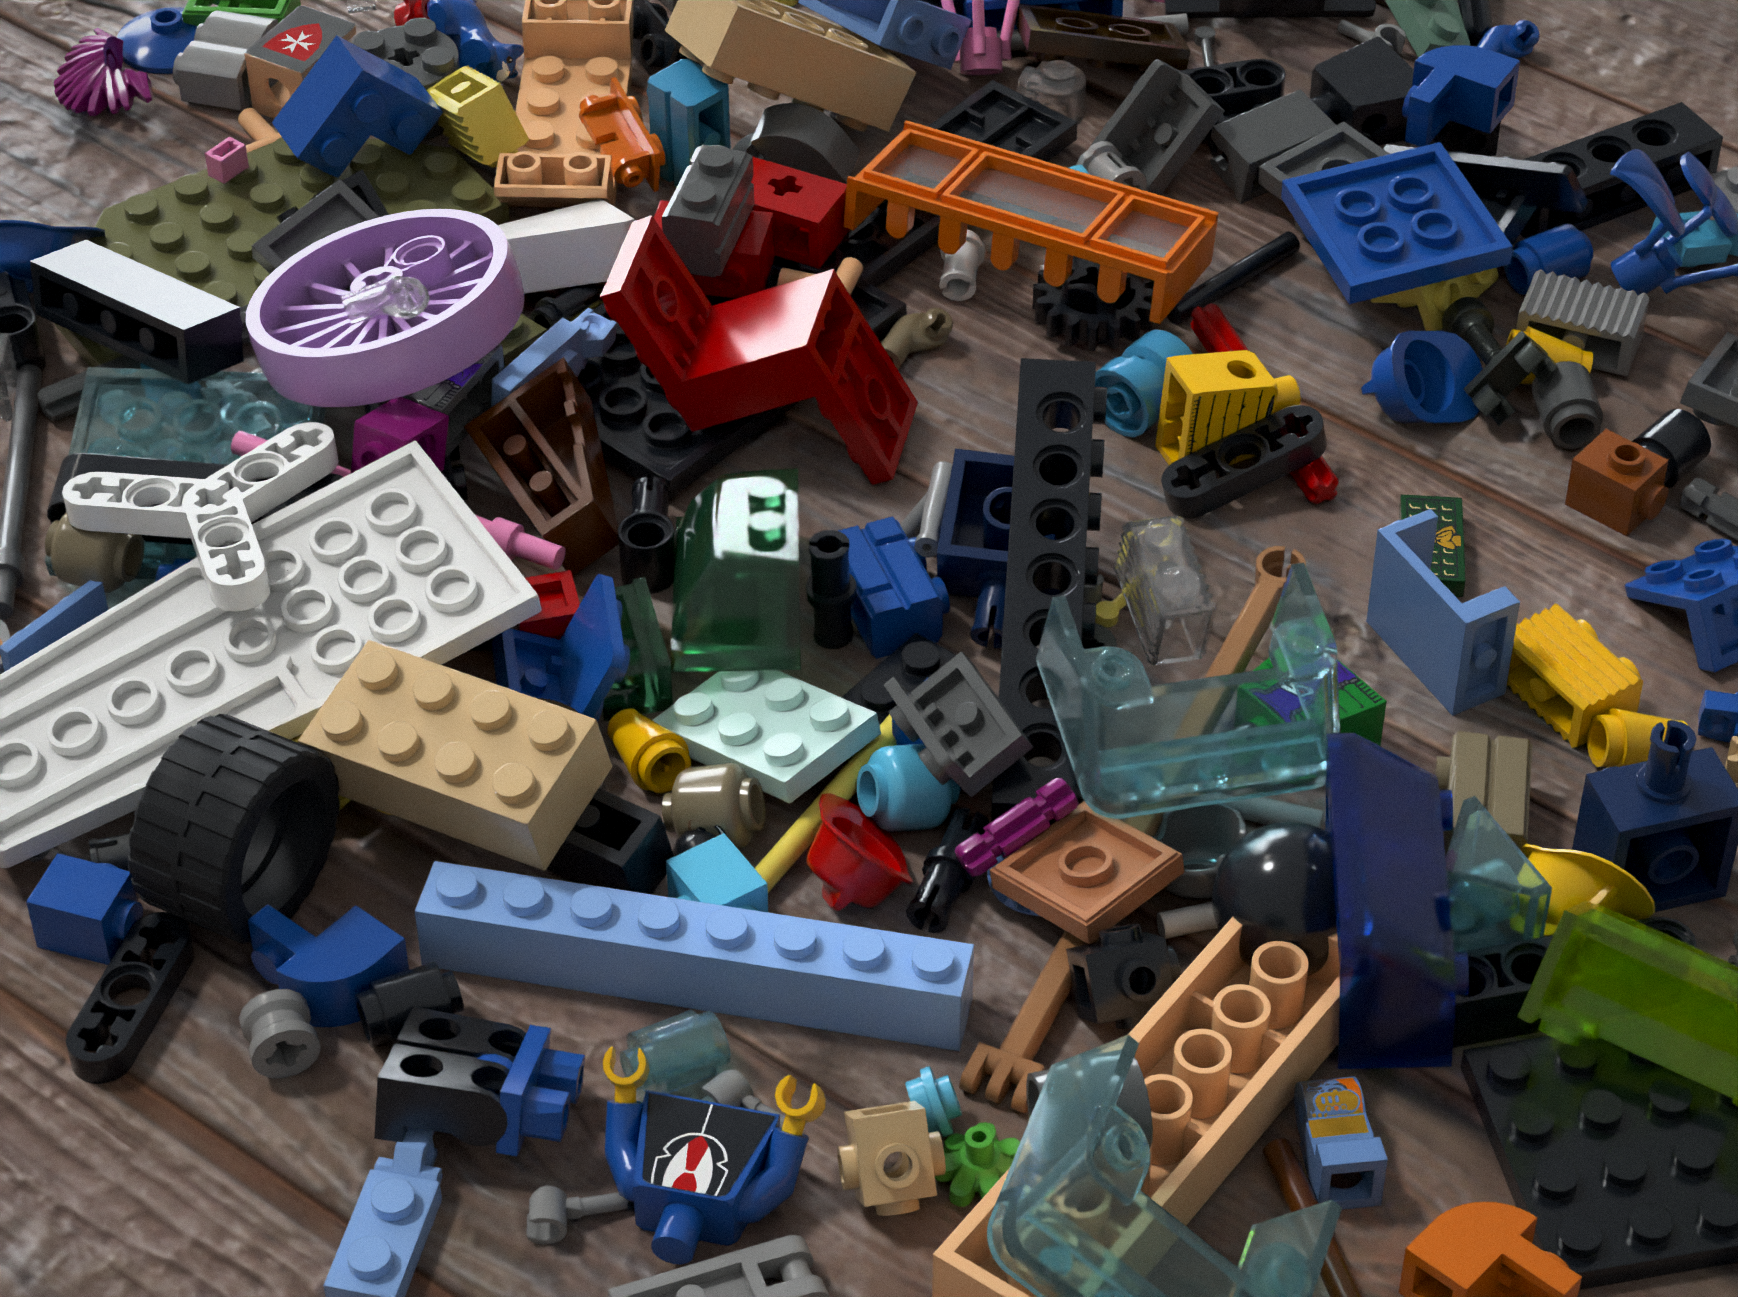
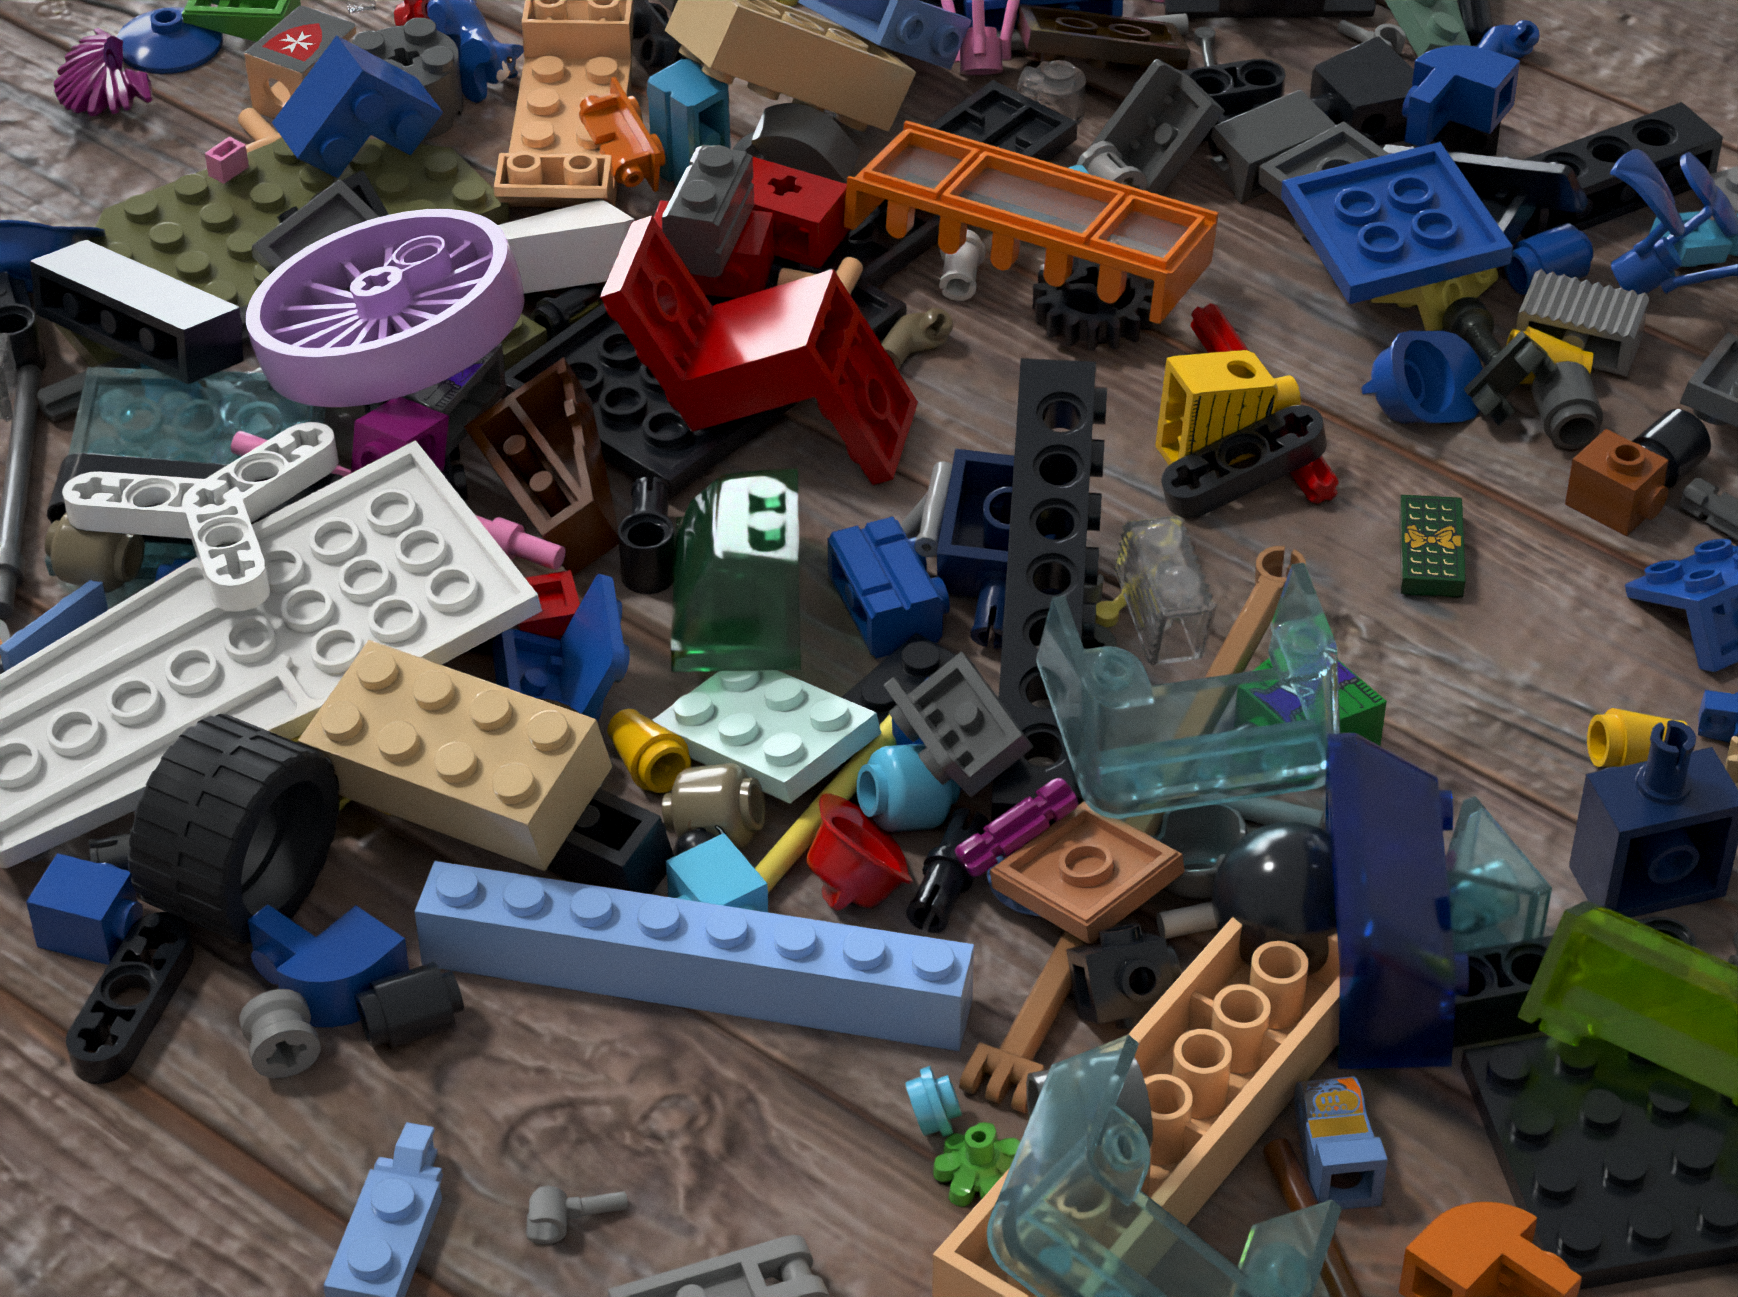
(214, 64): light grey brick -> none
(392, 297): clear arm -> none
(476, 1082): black hips -> none
(477, 116): light yellow brick -> none
(576, 341): light blue hinge -> none
(648, 676): clear green hinge -> none
(678, 1051): clear light blue brick -> none
(701, 1164): torso -> none
(733, 1089): light grey hand -> none
(831, 589): black pin -> none
(874, 1136): tan brick -> none
(1136, 382): dark azure wheel -> none
(1235, 276): black bar -> none
(1449, 645): medium blue panel -> none
(1494, 773): dark tan brick -> none
(1569, 673): yellow brick -> none
(1587, 877): yellow piece -> none

